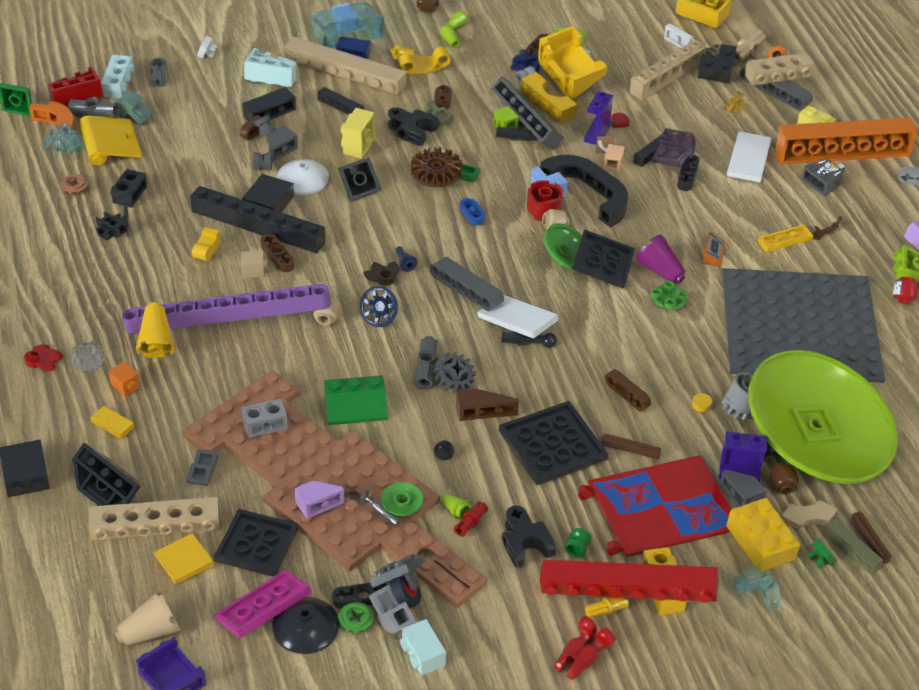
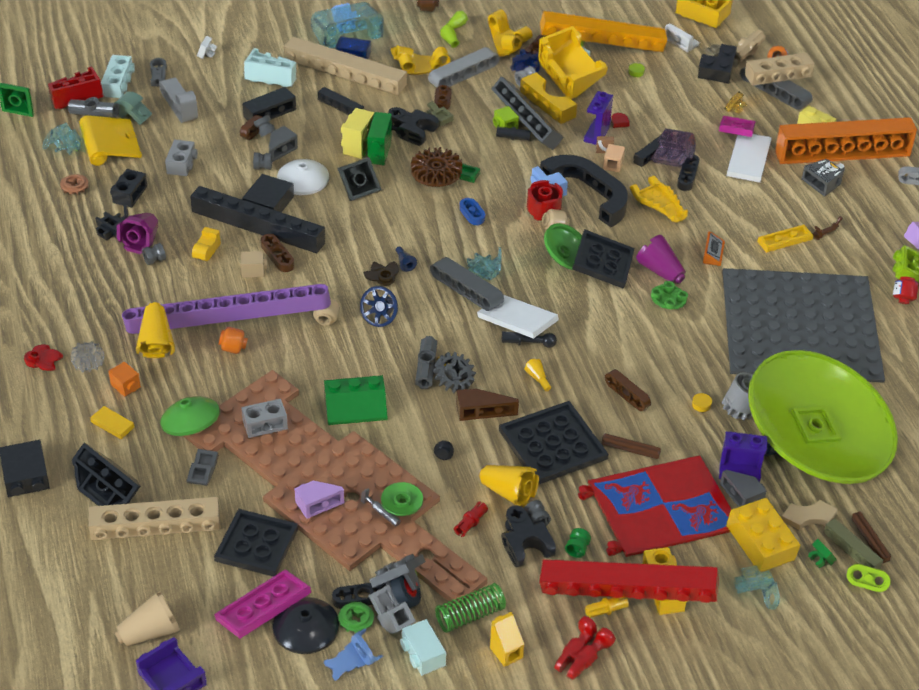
(52, 113): orange arch -> none
(137, 231): none -> magenta cone
(153, 254): none -> dark grey wheel
(181, 102): none -> light grey beam
(181, 157): none -> light grey brick
(184, 558): yellow tile -> none
(189, 416): none -> bright green dish
(232, 340): none -> orange head
(354, 655): none -> medium blue hair
(380, 138): none -> green brick
(447, 617): none -> bright green piece
(455, 505): lime cone -> none
(464, 68): none -> light grey beam
(492, 266): none -> clear light blue piece
(504, 38): none -> yellow panel
(506, 639): none -> yellow slope
(511, 482): none -> yellow cone
(535, 369): none -> yellow cone
(536, 512): none -> dark grey wheel
(606, 31): none -> light orange brick
(636, 70): none -> lime tile
(660, 198): none -> yellow animal
(667, 70): tan brick -> none
(737, 126): none -> dark pink tile
(784, 478): reddish brown head -> none
(868, 577): none -> lime plate

